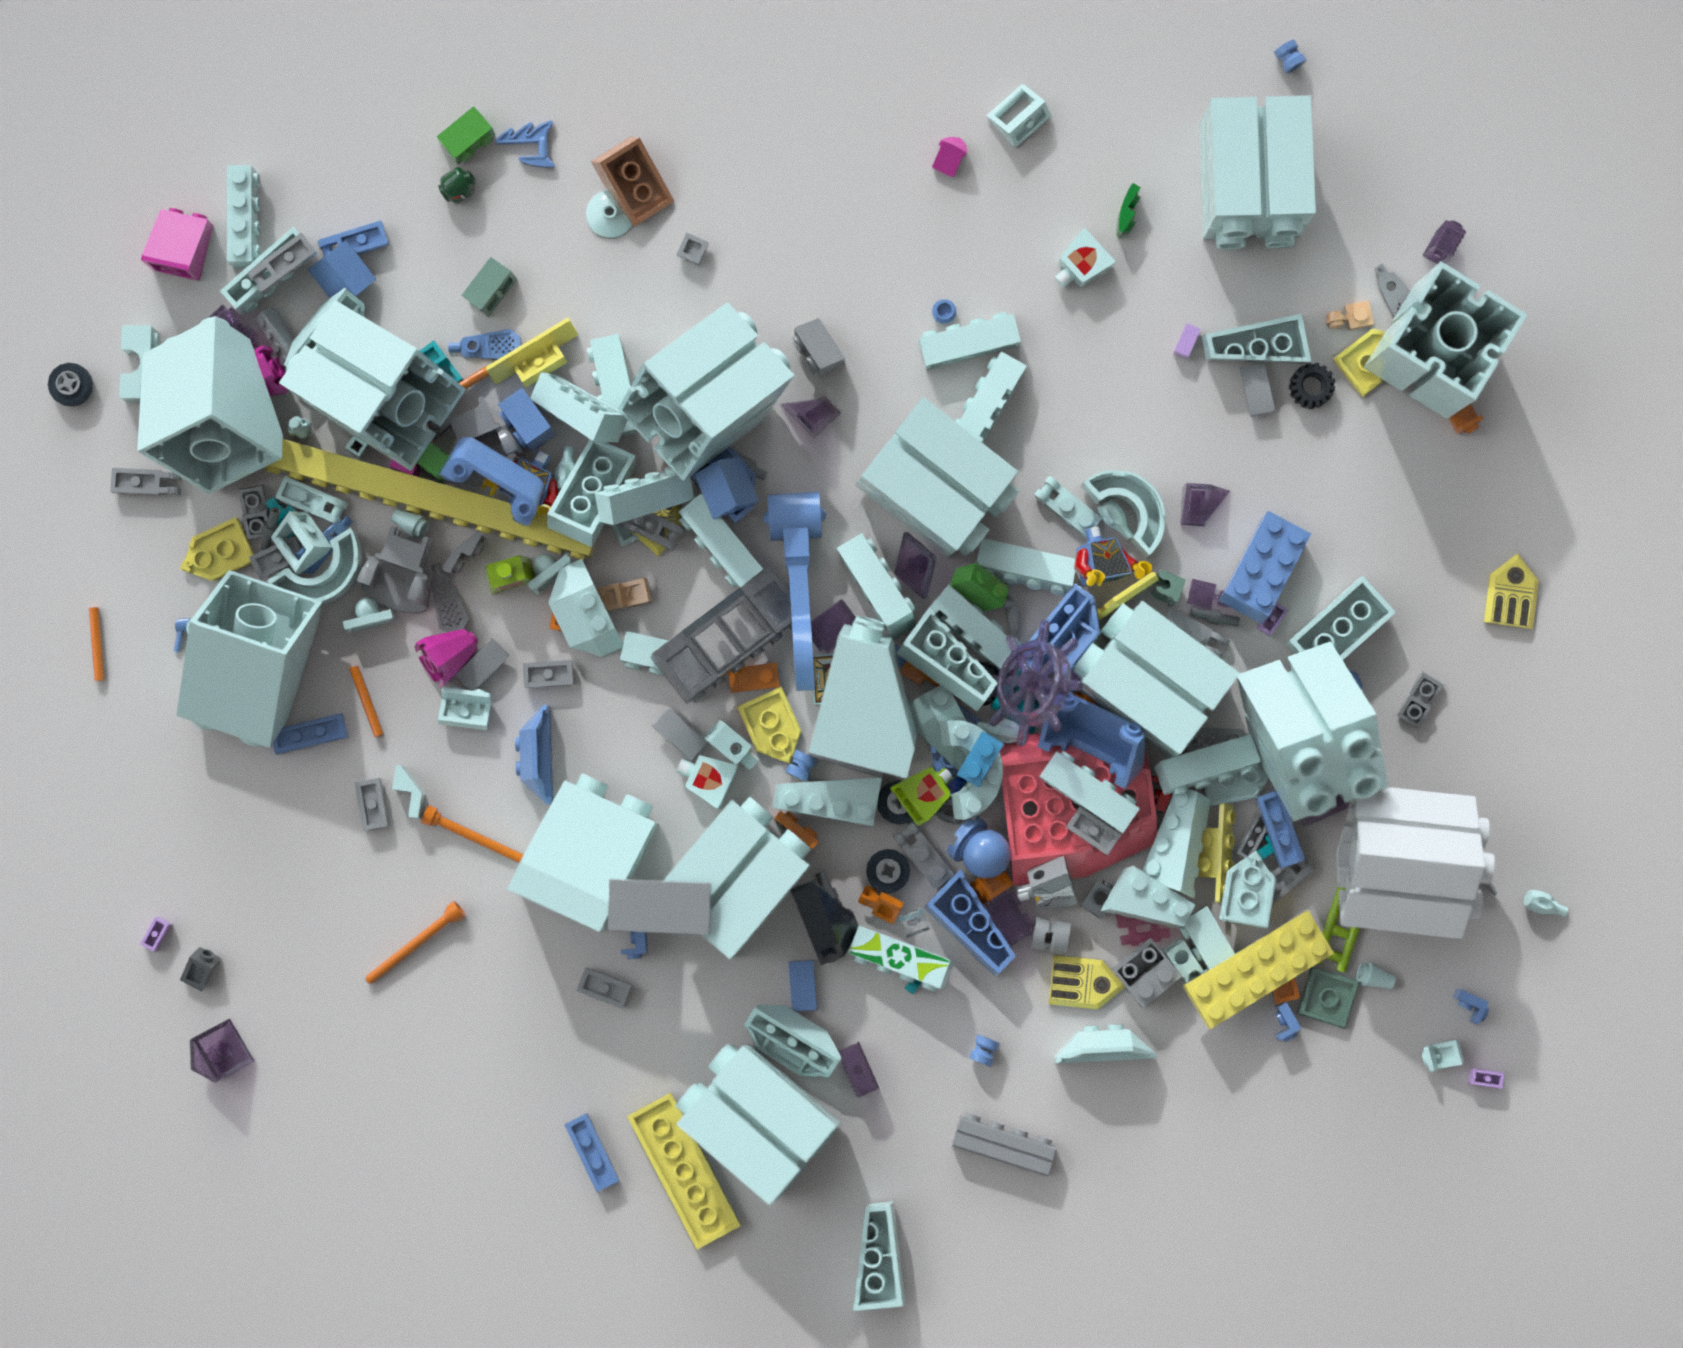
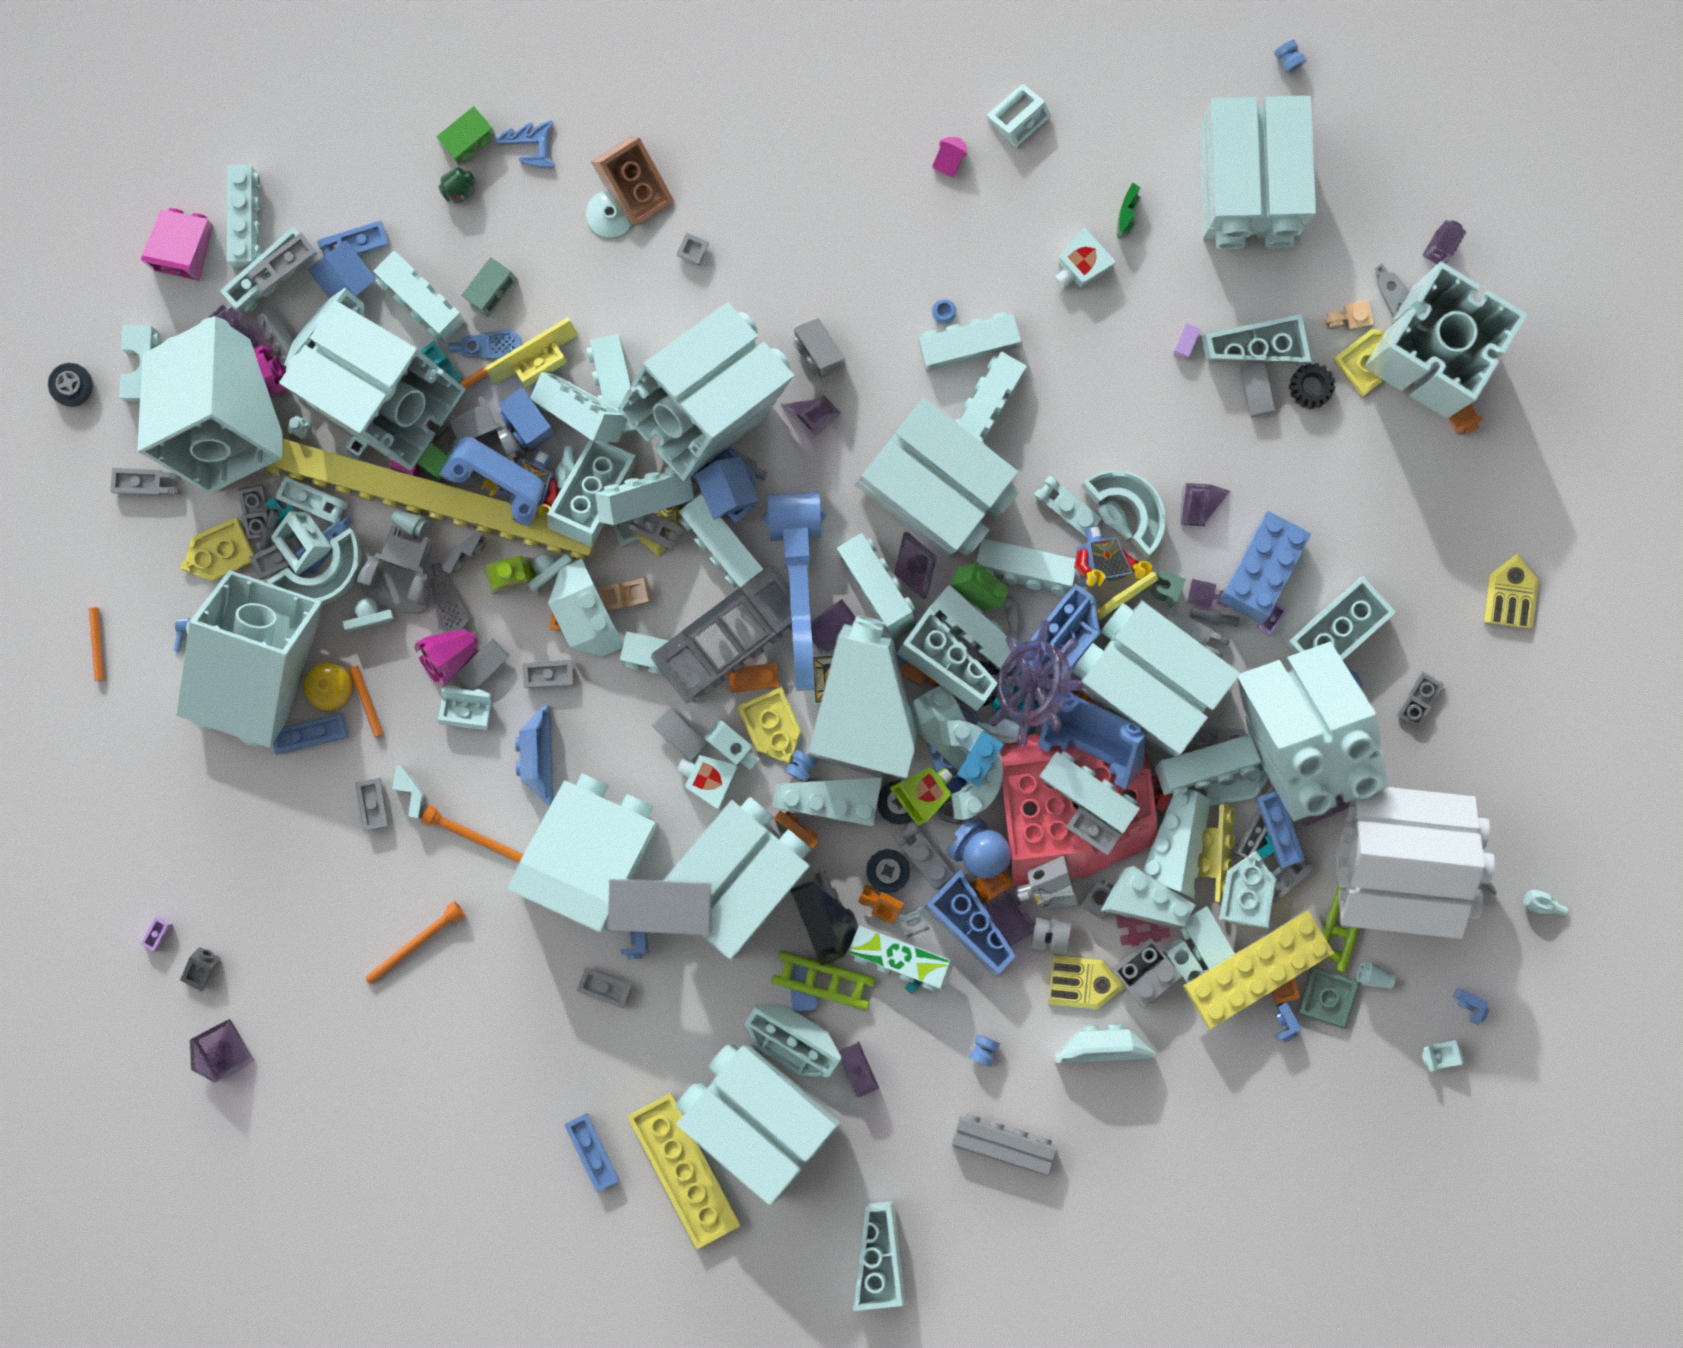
(328, 686): none -> yellow cylinder
(419, 297): none -> light aqua wedge
(830, 993): none -> lime bar
(1486, 1078): lavender piece -> none

